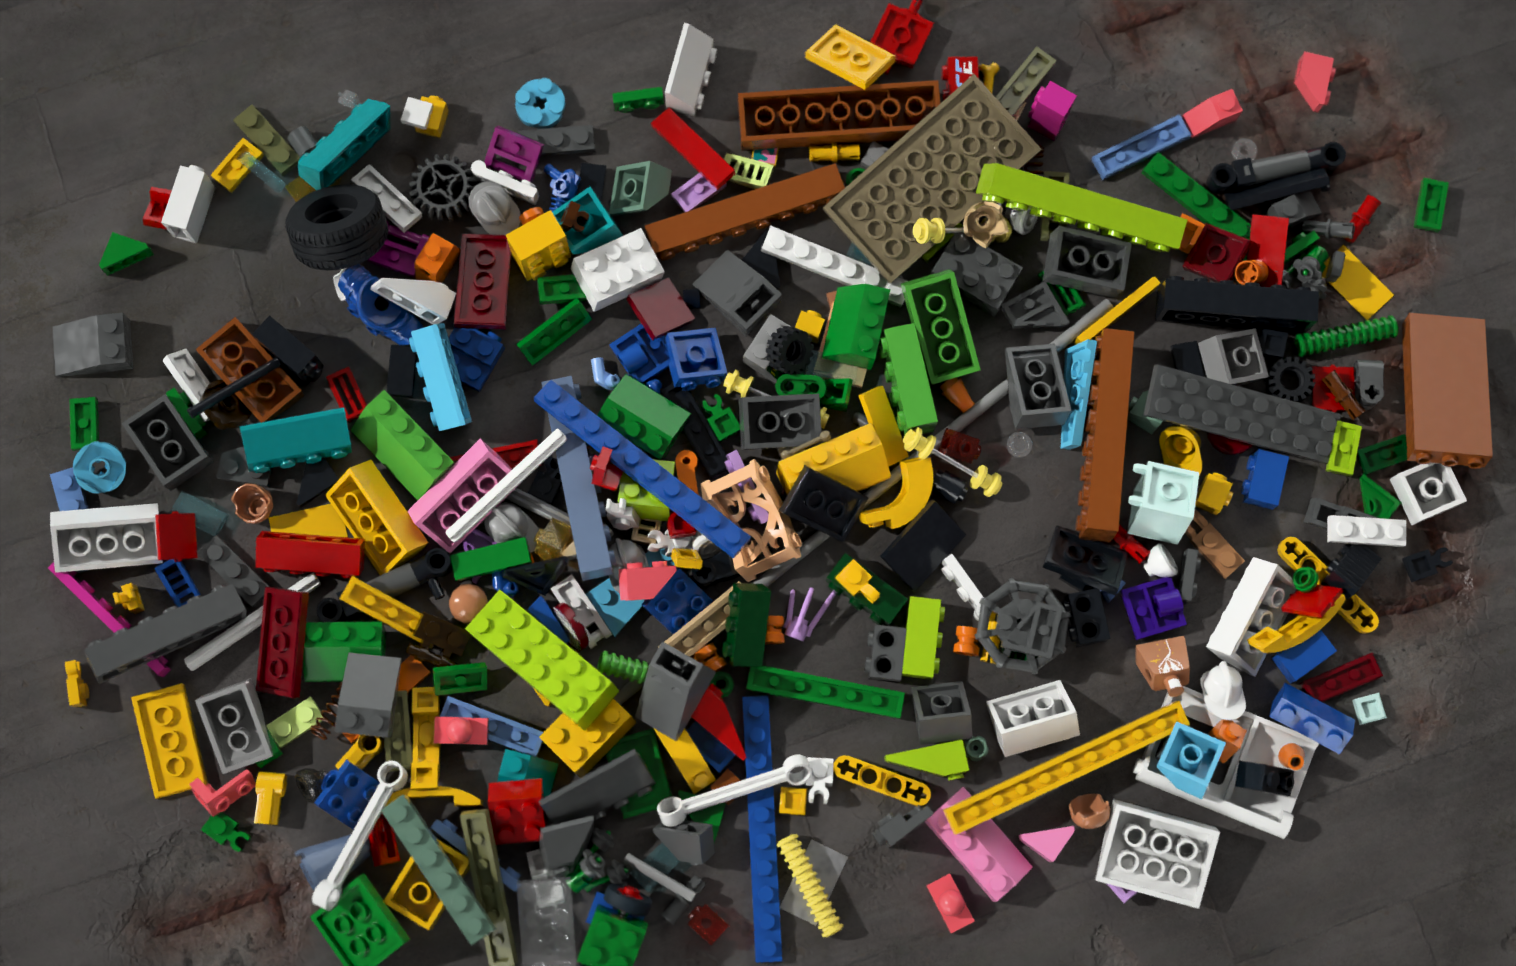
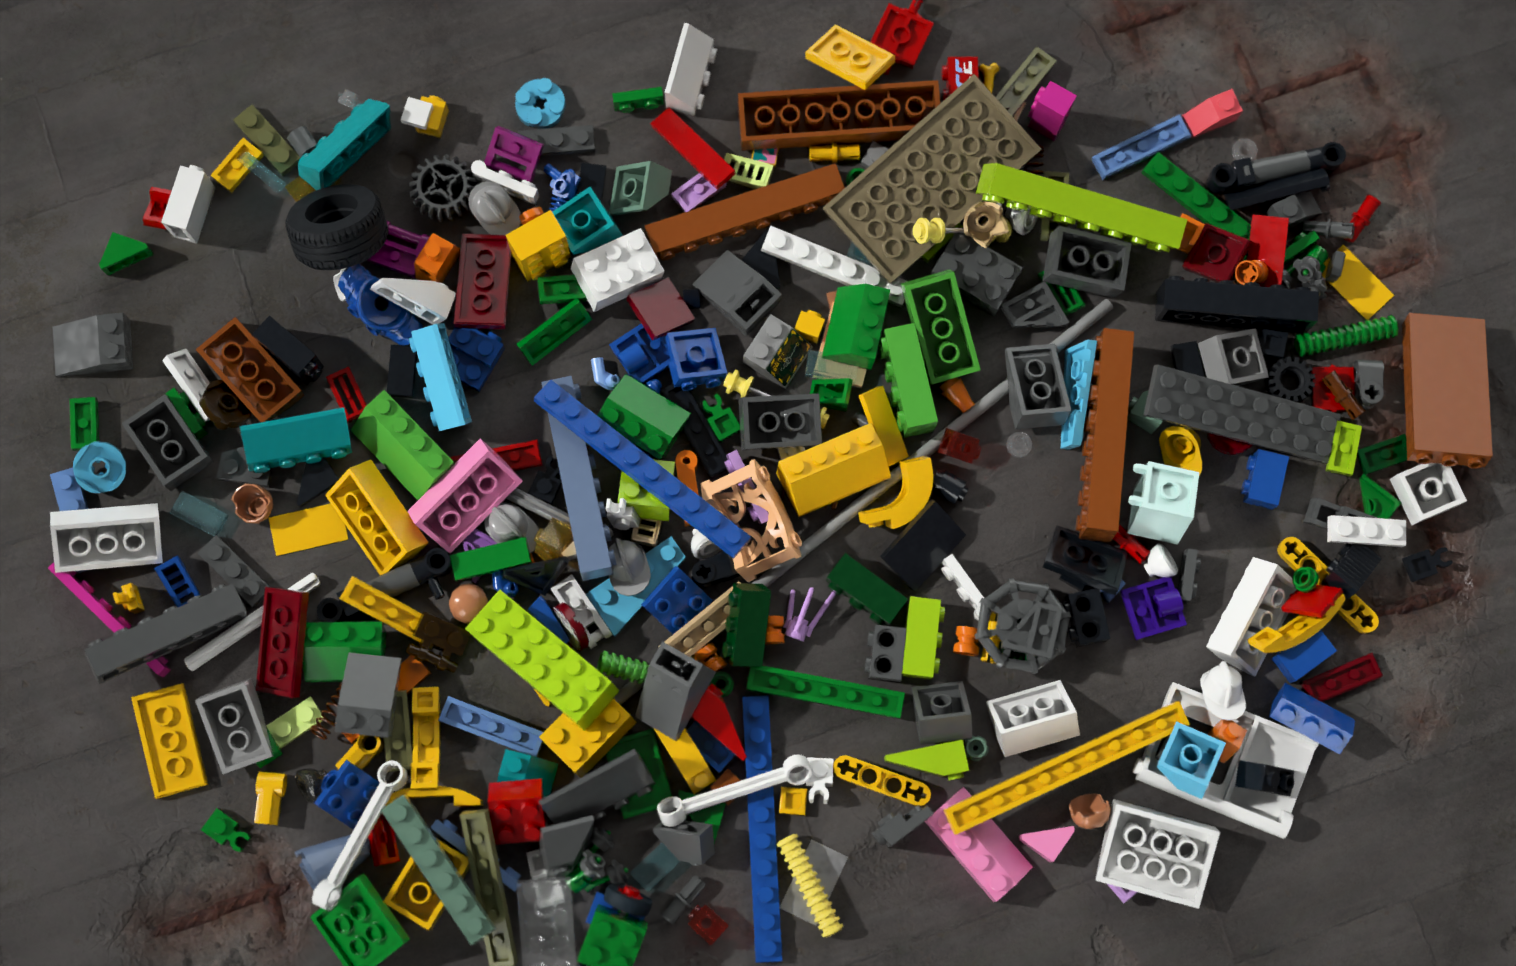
(77, 689): yellow plate -> none
(176, 536): red piece -> none
(221, 799): coral bracket -> none
(233, 387): black bar -> none
(310, 554): red brick -> none
(394, 204): white plate -> none
(460, 678): green plate -> none
(461, 730): coral tile -> none
(506, 485): white axle -> none
(570, 216): reddish brown tile -> none
(605, 474): red bracket -> none
(644, 582): coral slope -> none
(660, 877): light grey piece -> none
(666, 543): white plate -> none
(679, 527): red tile -> none
(686, 558): yellow tile -> none
(778, 349): black tyre -> none
(802, 384): green plate -> none
(823, 503): black tile -> none
(824, 436): dark tan hinge -> none
(856, 579): yellow plate -> none
(950, 903): coral tile -> none
(990, 483): light yellow axle -> none
(1119, 310): yellow tile -> none
(1164, 664): nougat torso -> none
(1214, 493): yellow brick -> none
(1214, 547): medium nougat hinge -> none
(1290, 751): orange cone -> none
(1313, 78): coral slope -> none
(1369, 708): light aqua tile -> none
(1431, 205): green plate -> none

